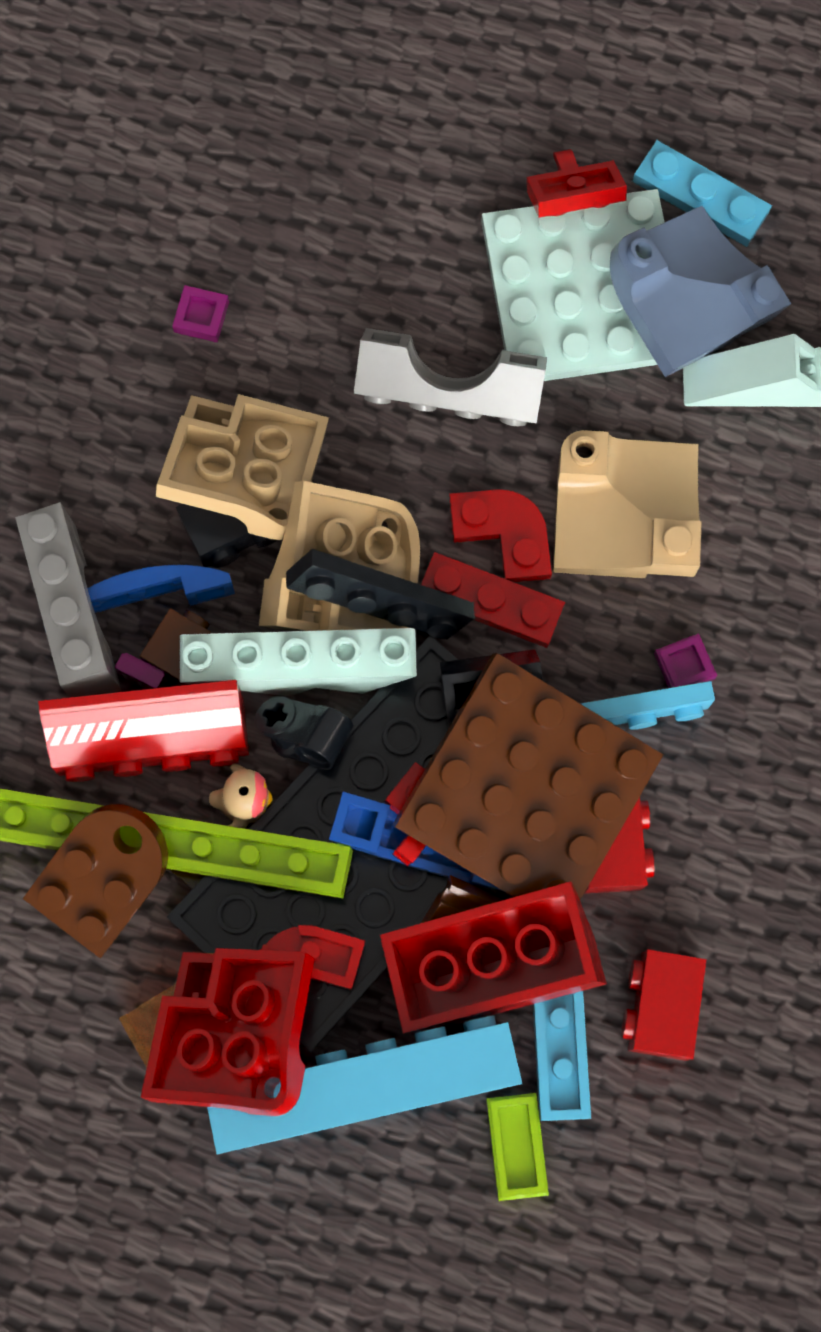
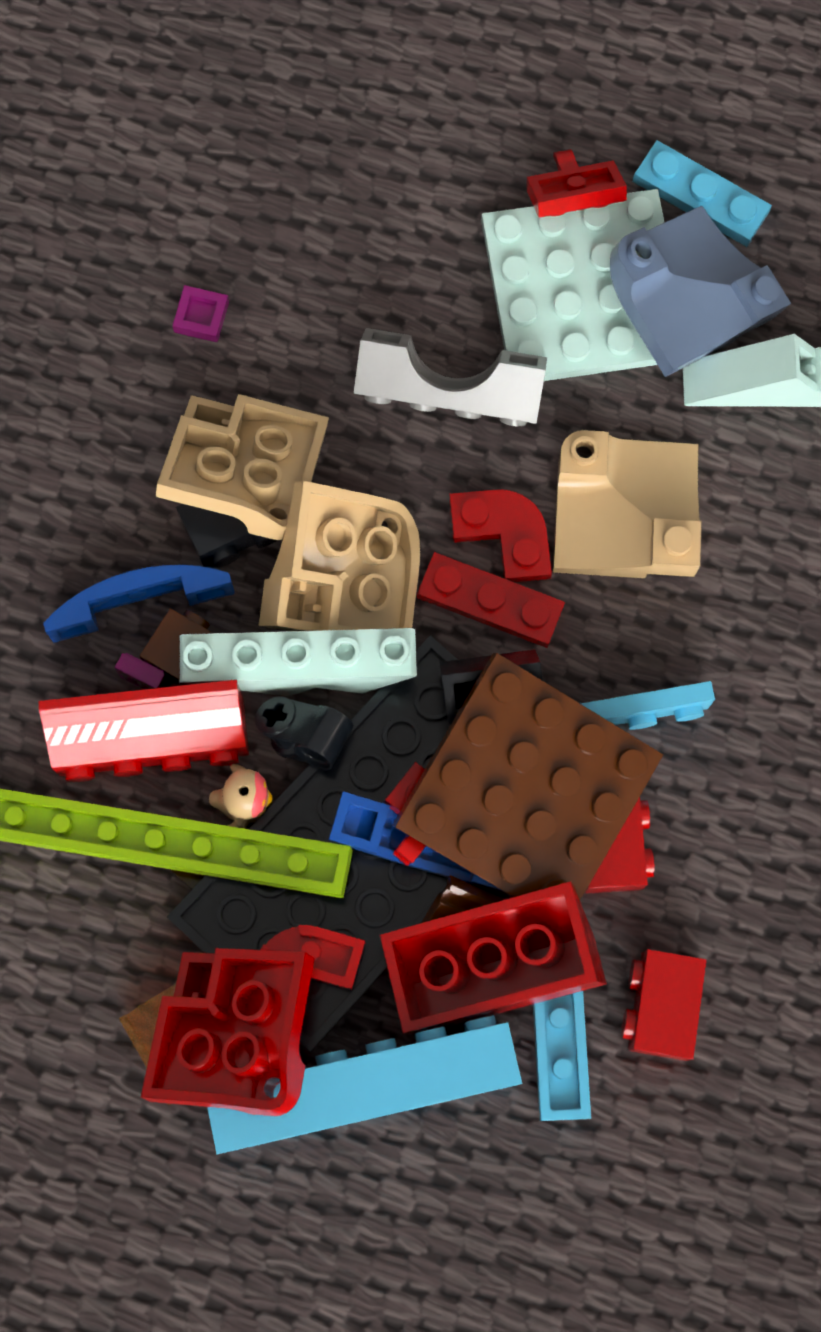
(70, 622): light grey arch -> none
(98, 879): reddish brown plate -> none
(379, 594): black plate -> none
(517, 1147): lime tile -> none
(685, 662): magenta tile -> none

